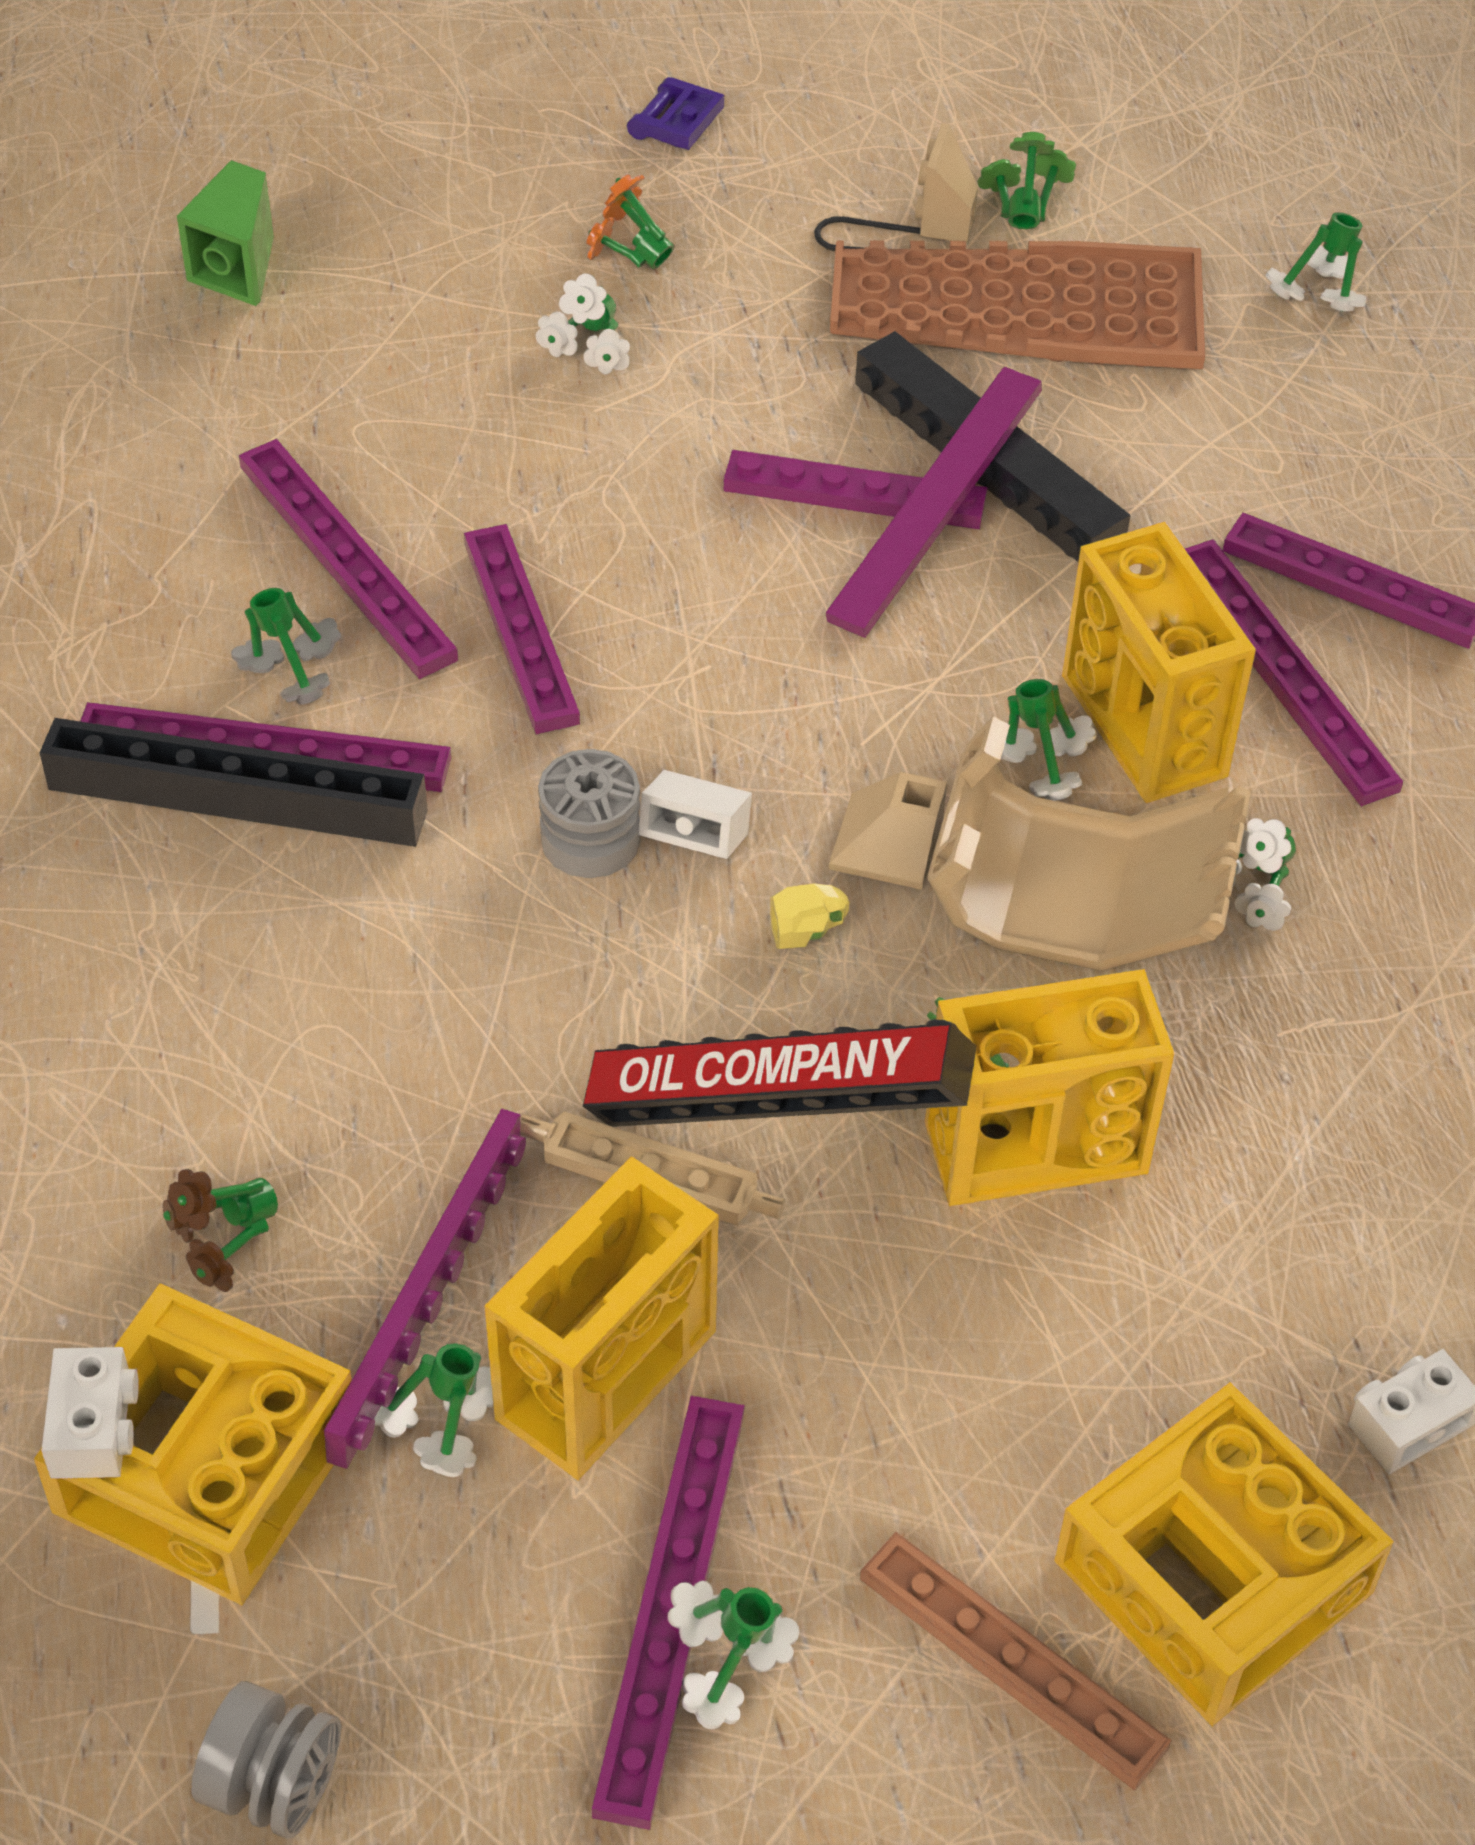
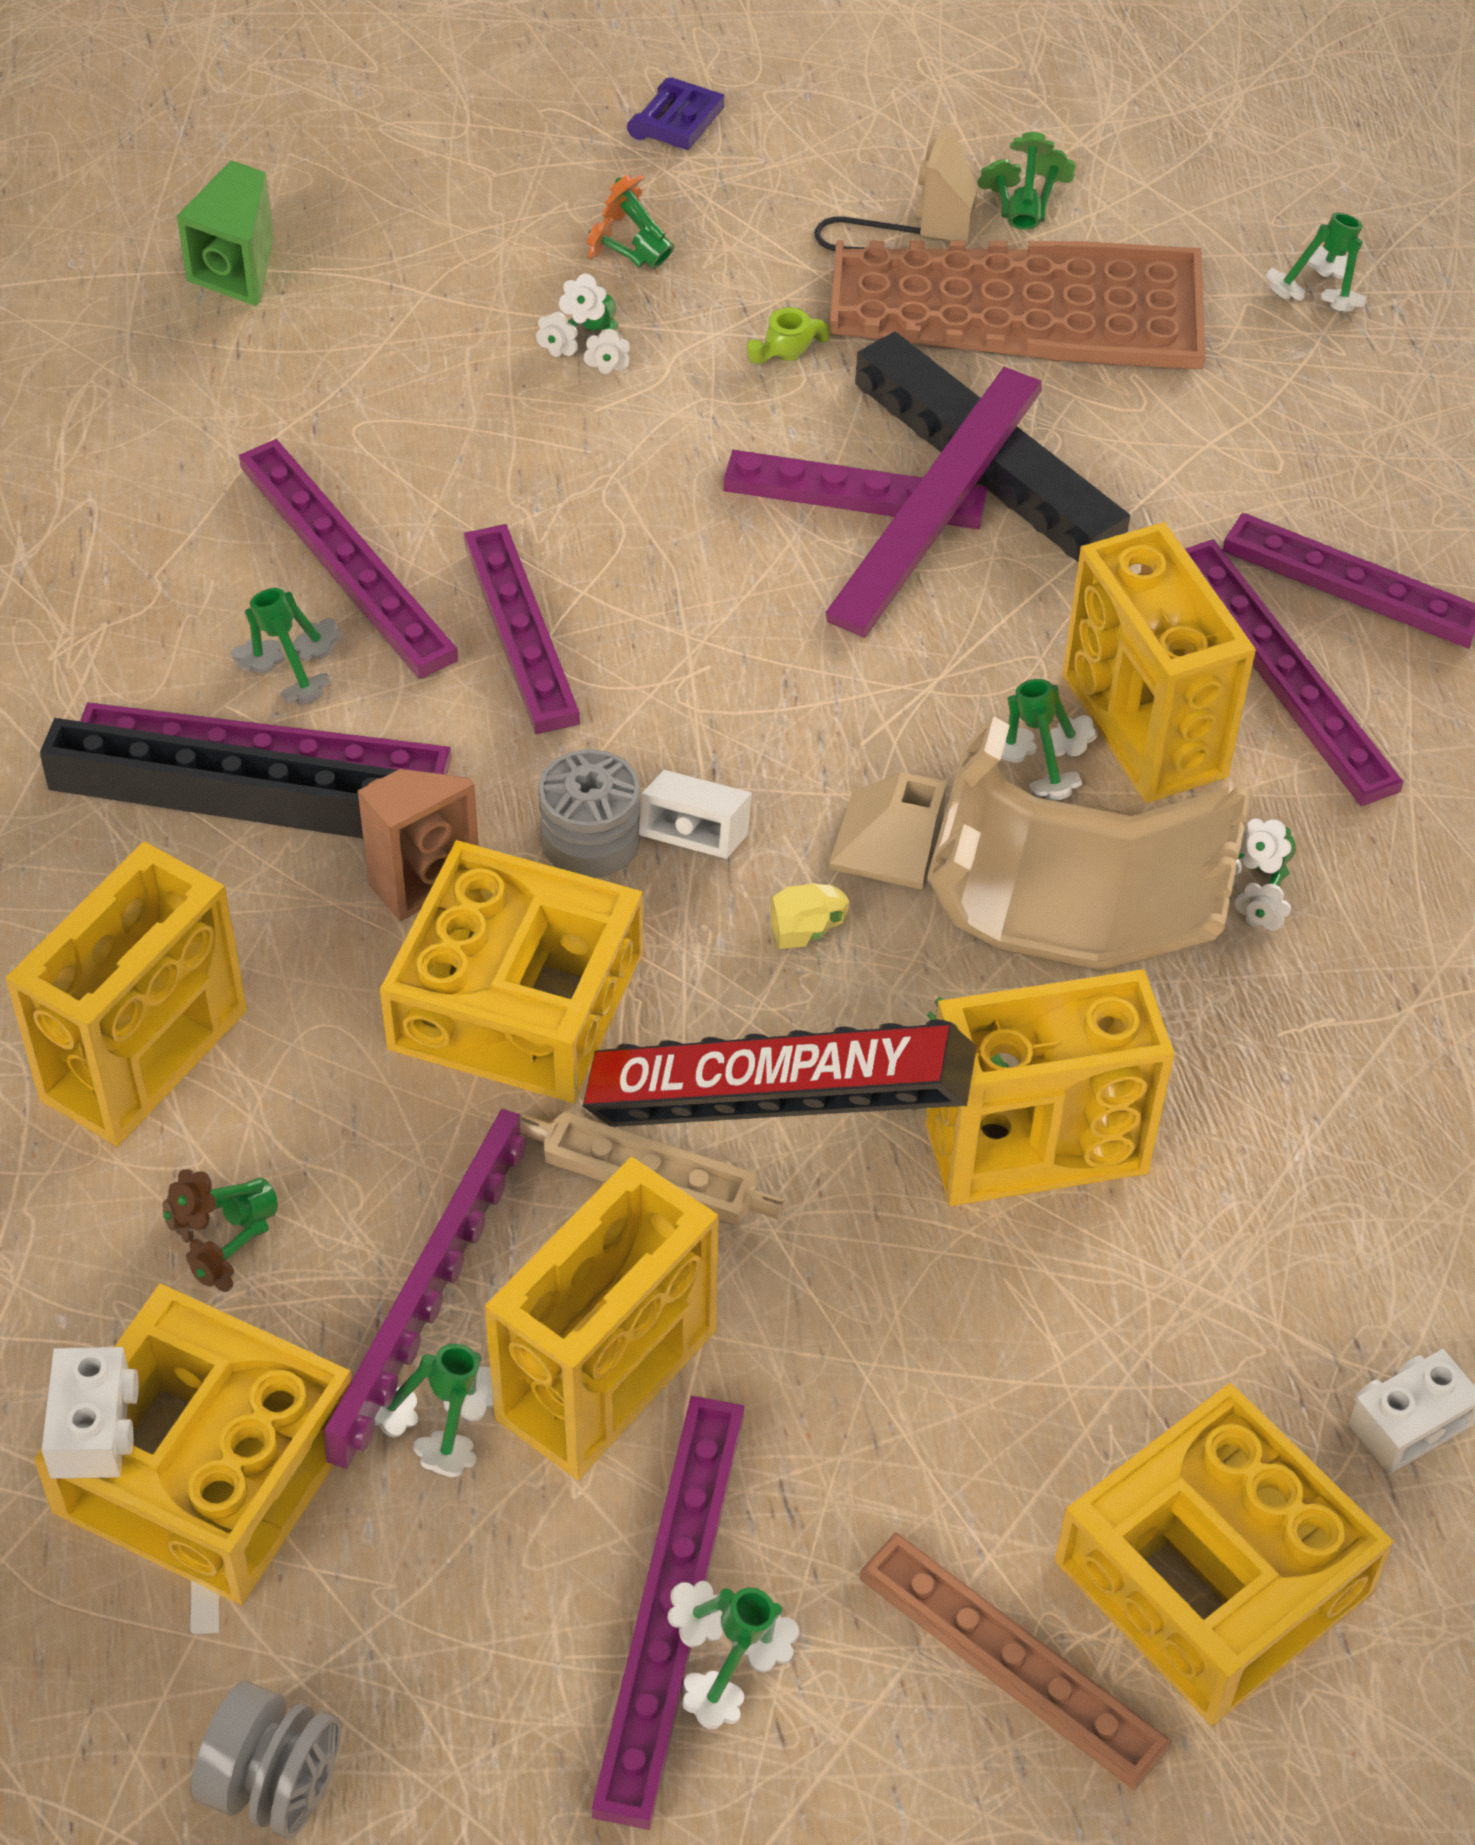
(128, 992): none -> yellow piece
(410, 830): none -> nougat slope
(475, 952): none -> yellow piece
(787, 336): none -> lime piece

